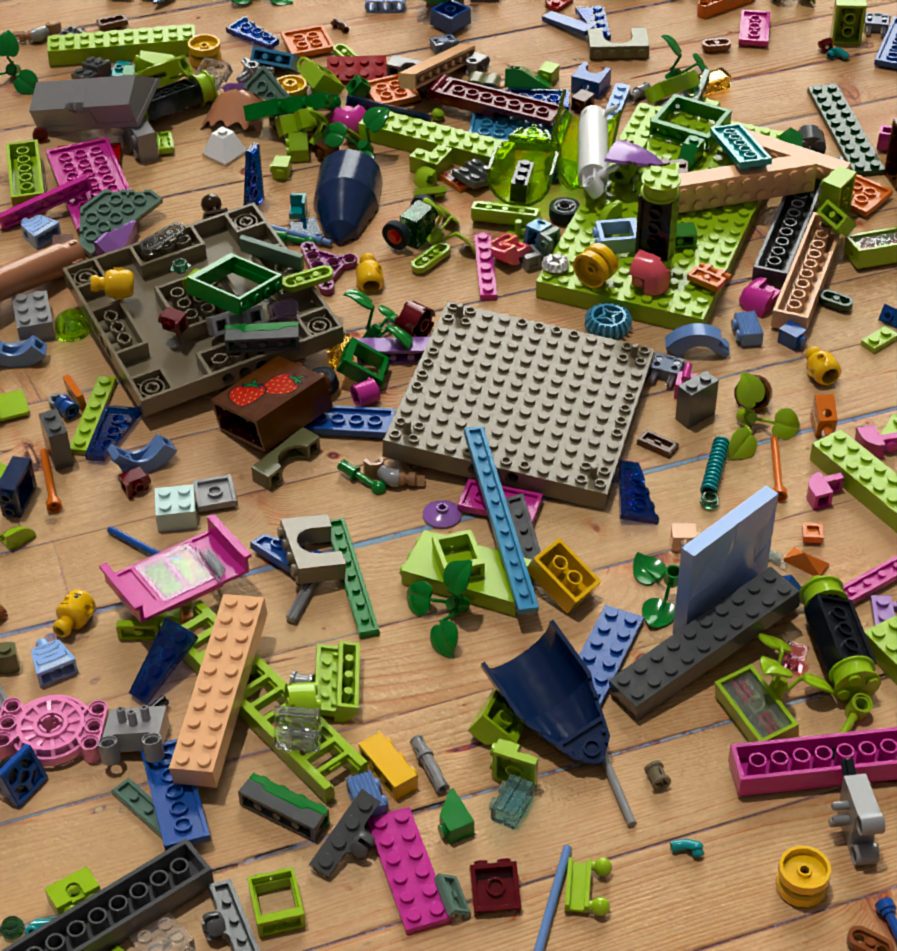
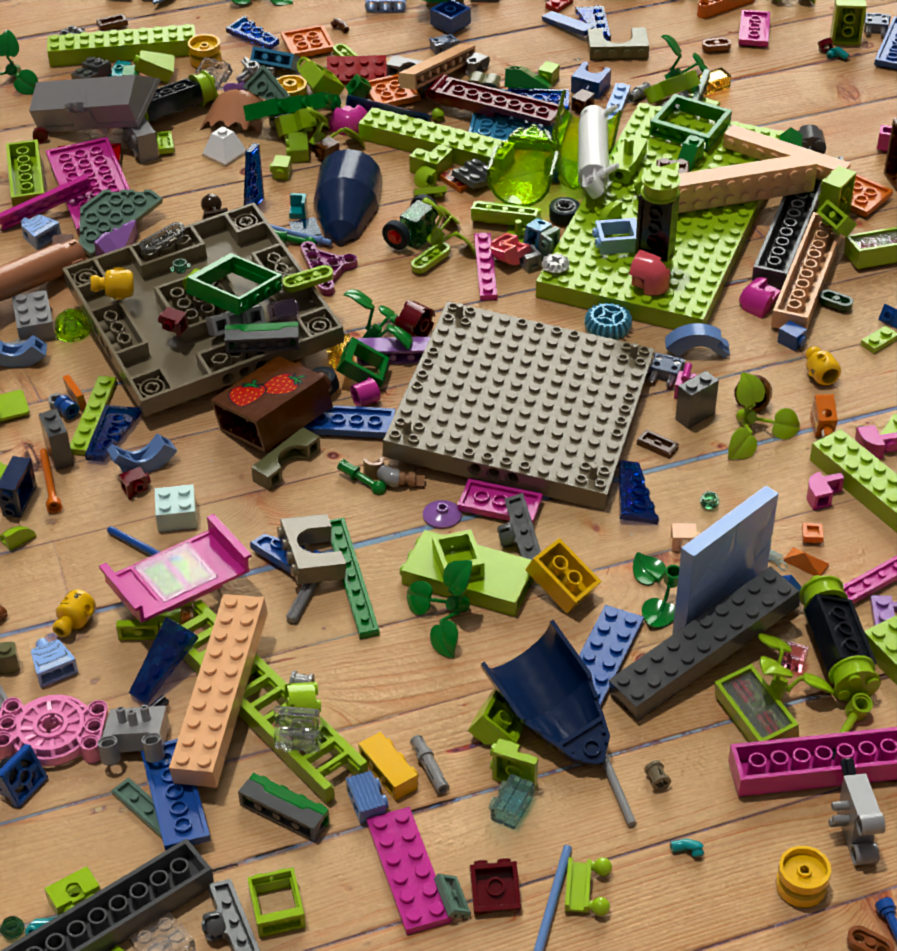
(40, 33): piece -> none
(168, 70): lime piece -> none
(209, 562): light aqua piece -> none
(215, 493): light grey plate -> none
(271, 252): sand green tile -> none
(338, 679): lime brick -> none
(347, 836): dark grey plate -> none
(369, 274): yellow piece -> none
(374, 119): green plant -> none
(455, 819): green slope -> none
(501, 521): dark azure plate -> none
(521, 181): brick -> none
(595, 265): yellow wheel -> none
(626, 153): medium lavender brick -> none
(686, 235): bright green brick -> none
(709, 277): orange plate -> none
(715, 464): teal piece -> none
(740, 146): teal plate -> none
(747, 328): medium blue brick -> none
(779, 488): orange piece -> none
(845, 130): plate -> none

